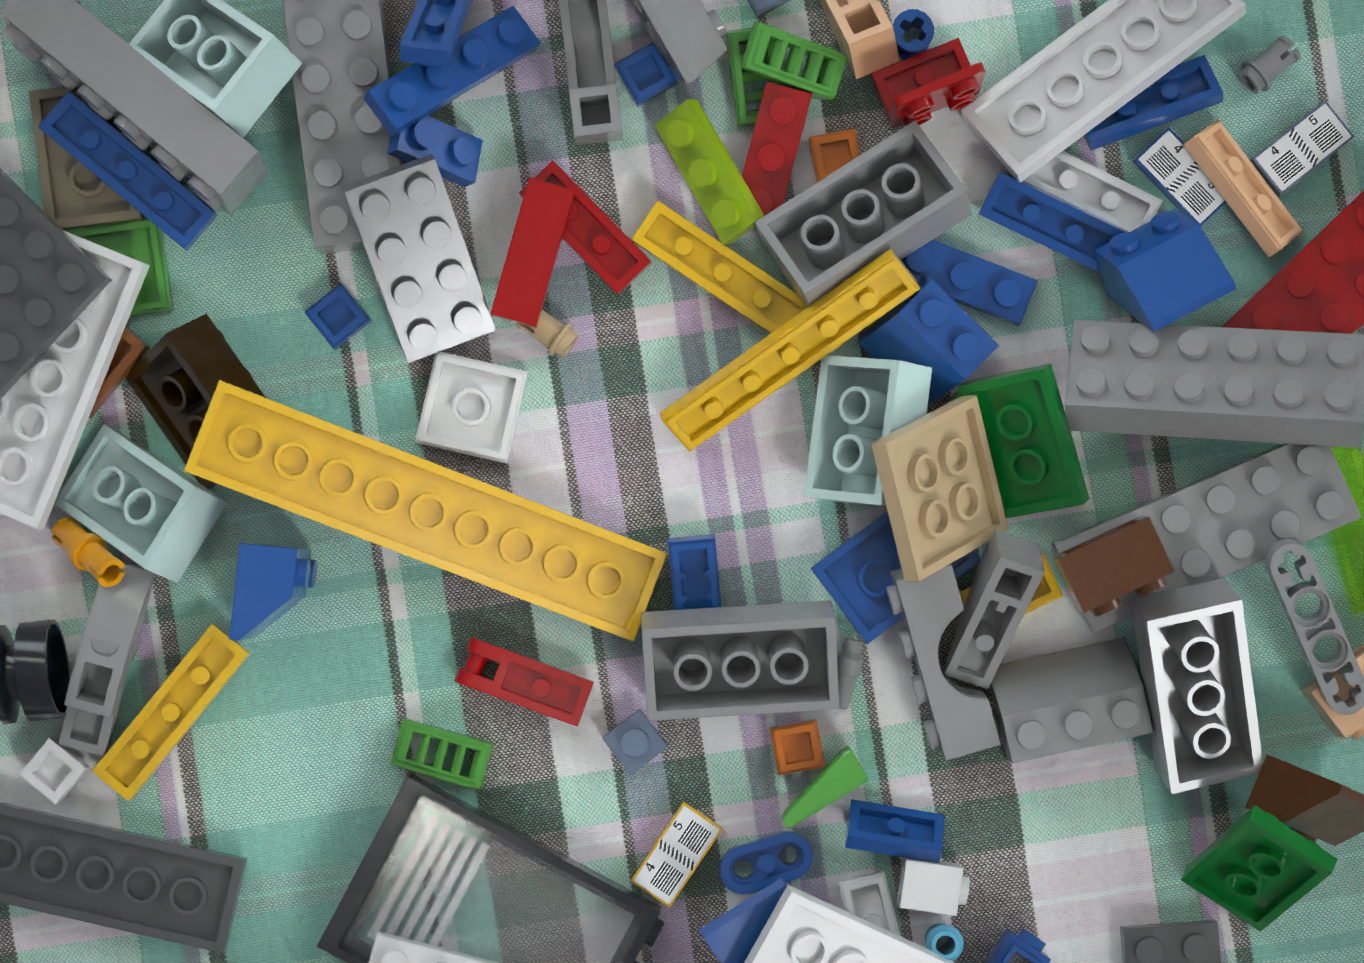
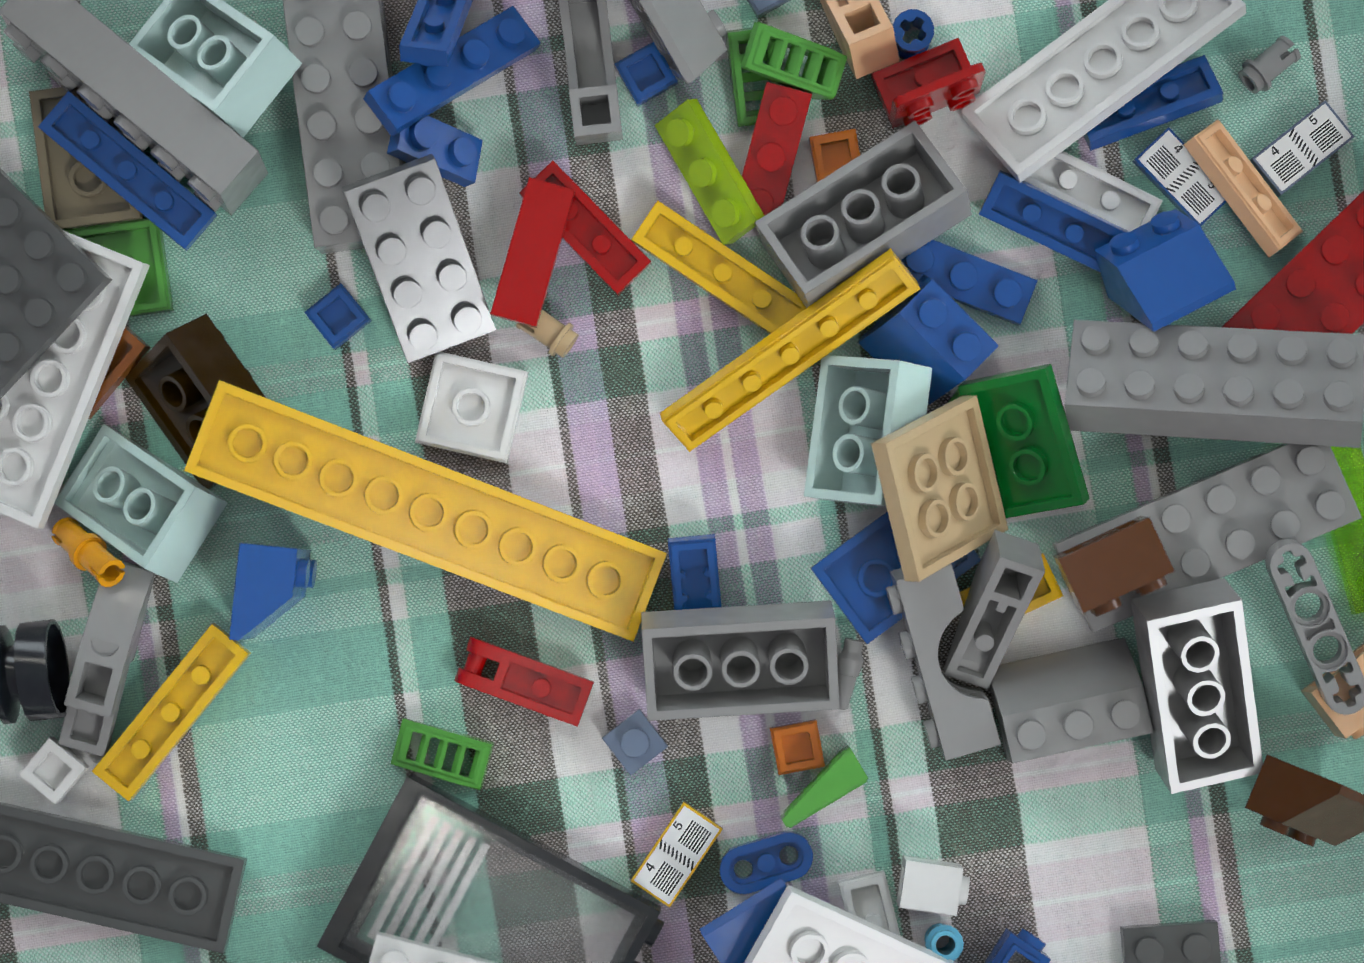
(895, 831): blue plate -> none
(1258, 868): green plate -> none

